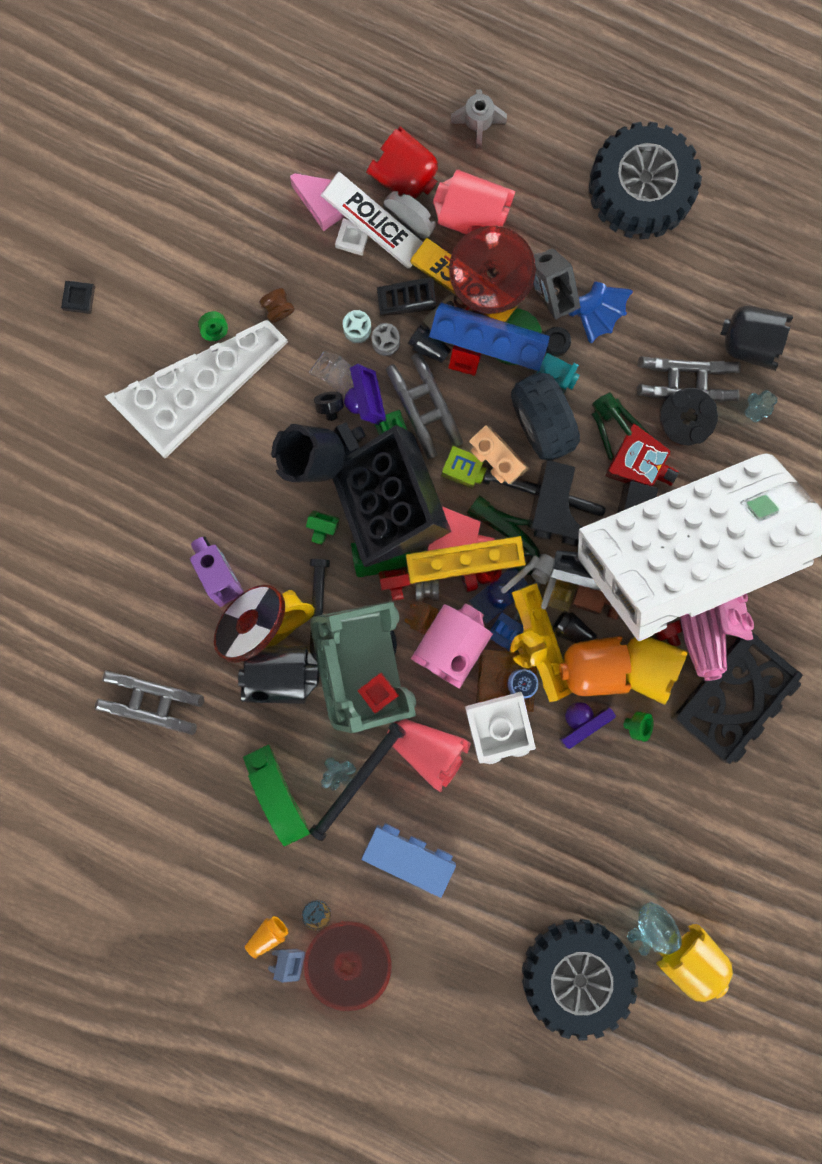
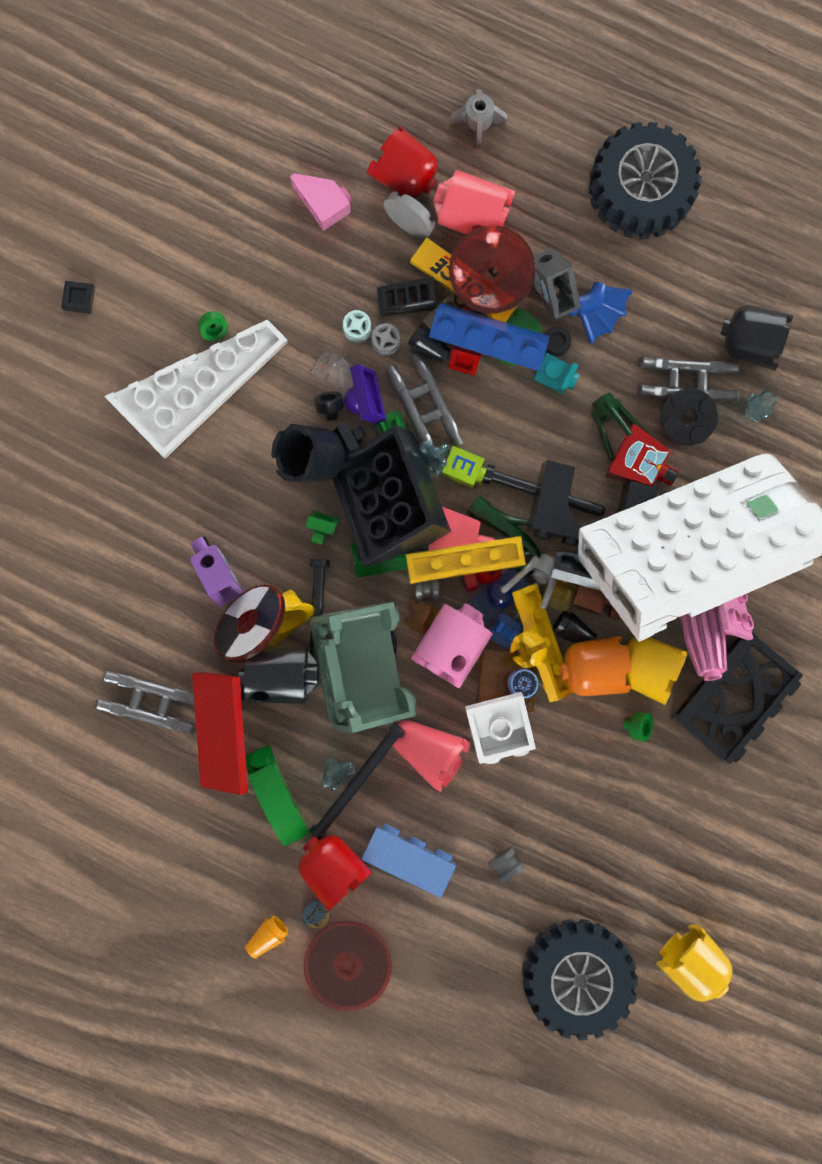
(220, 732): none -> red tile
(276, 305): reddish brown wheel -> none
(288, 965): sand blue tile -> none
(330, 869): none -> red cylinder
(351, 238): white plate -> none
(371, 219): white tile -> none
(378, 692): red tile -> none
(394, 580): red tile -> none
(434, 456): none -> clear light blue plant
(505, 462): light nougat plate -> none
(506, 865): none -> dark grey wheel
(545, 416): black wheel -> none
(584, 722): dark purple tile -> none
(656, 930): clear light blue hair -> none
(670, 633): red tile -> none

